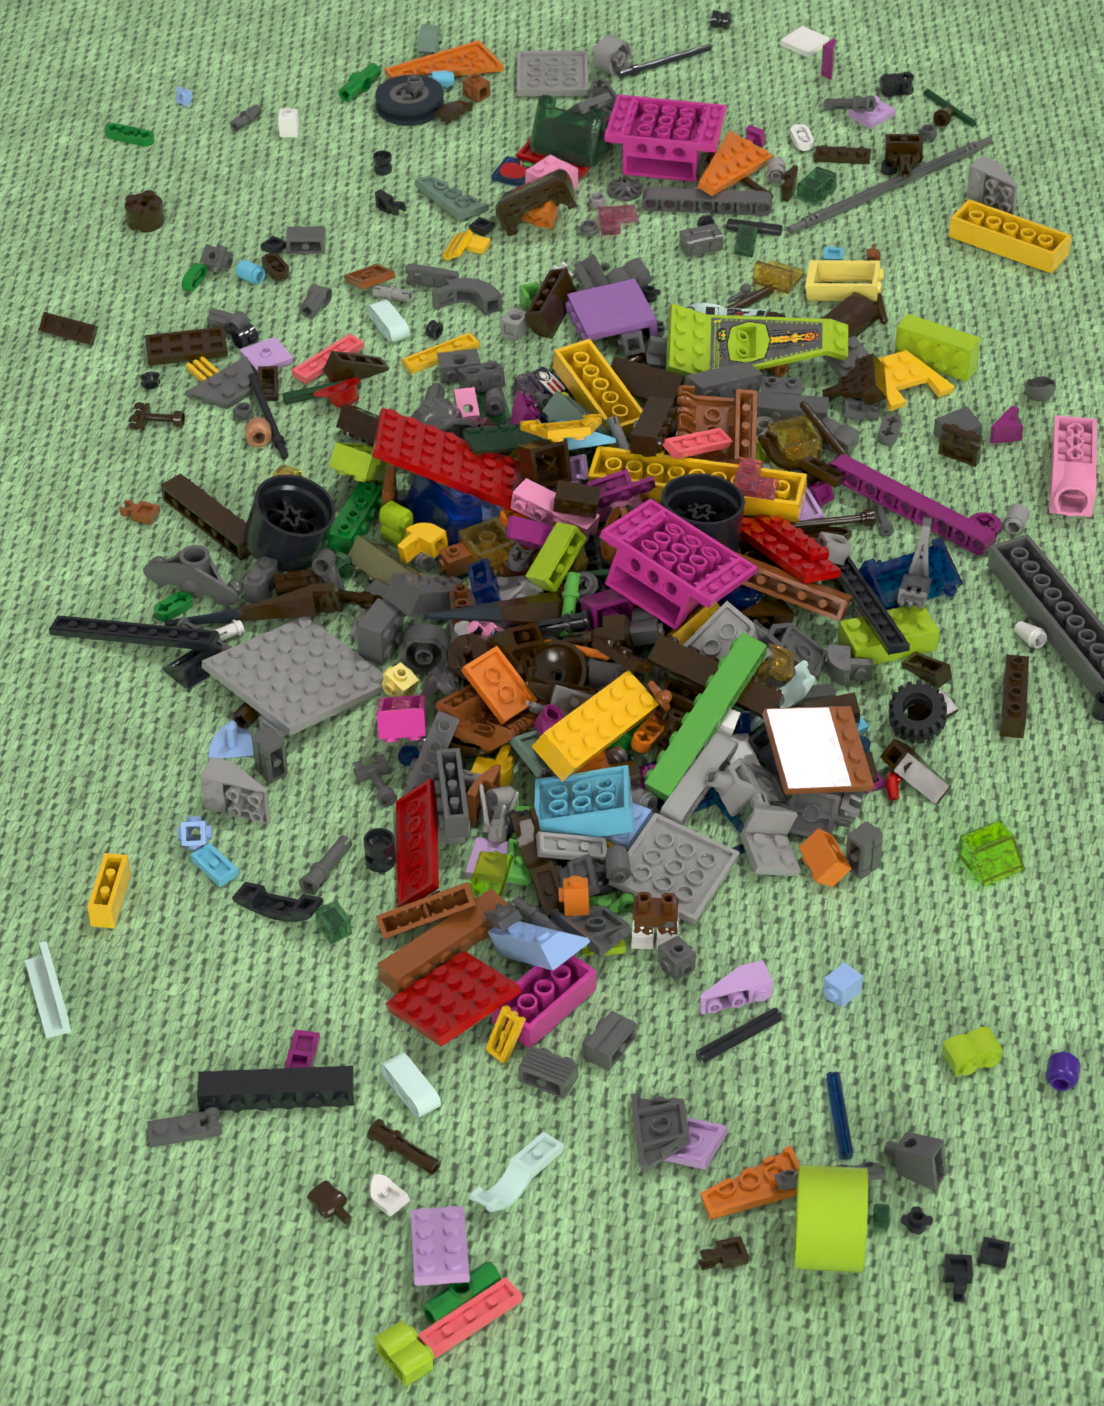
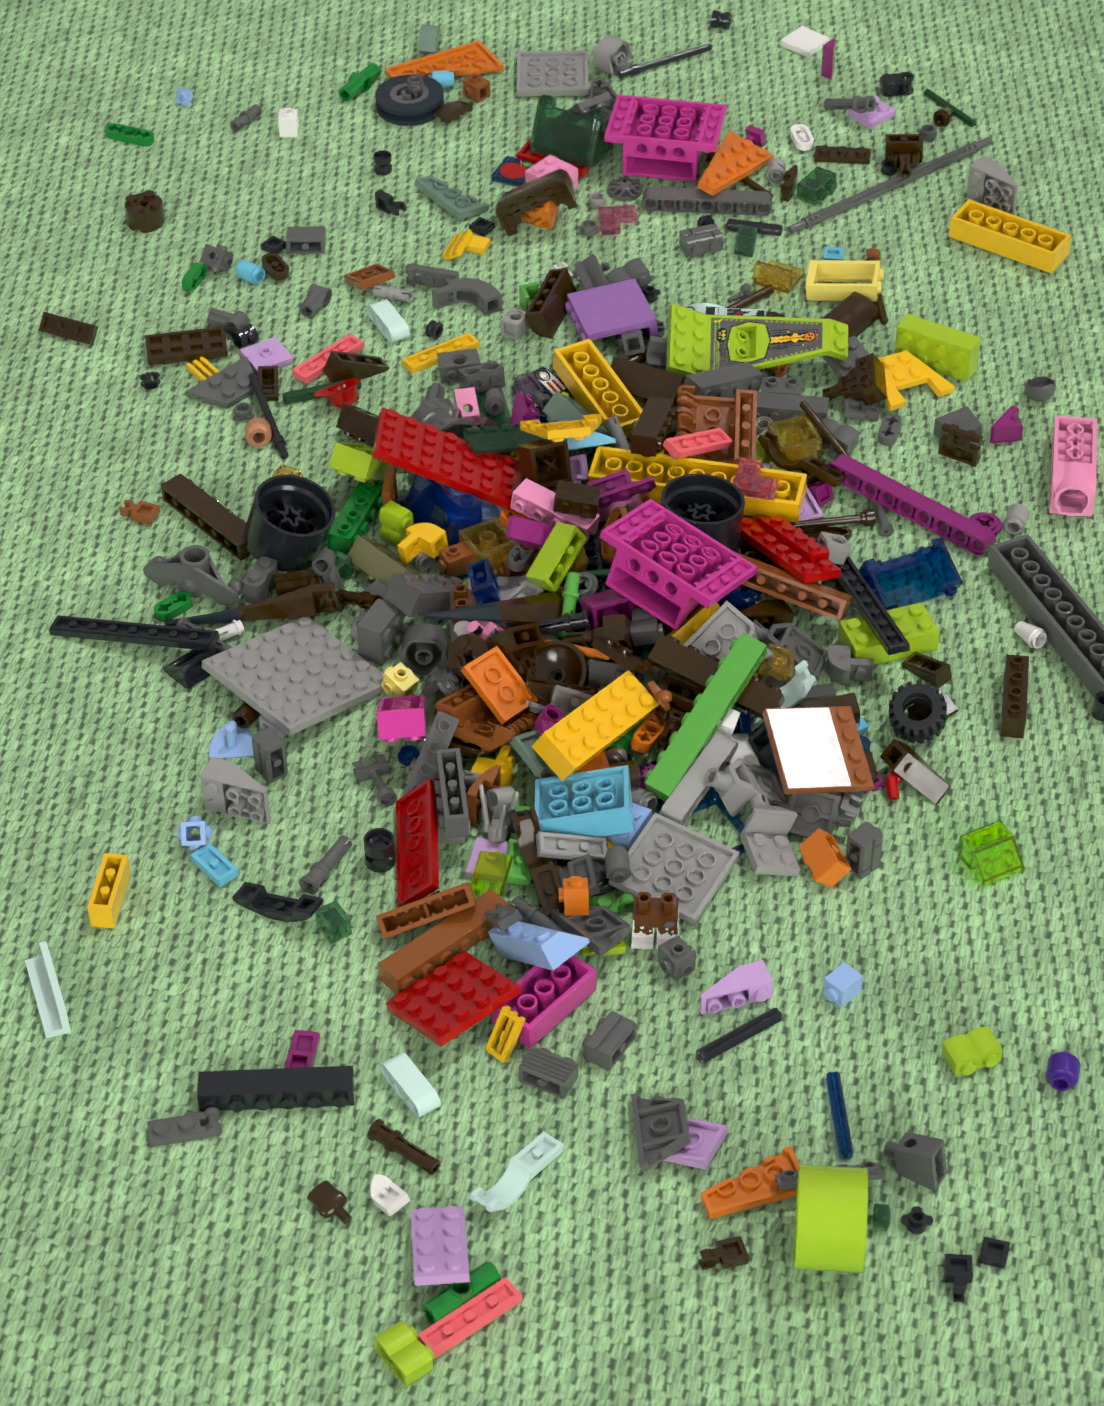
(142, 417): dark brown bar -> none
(916, 584): dark grey hinge -> none

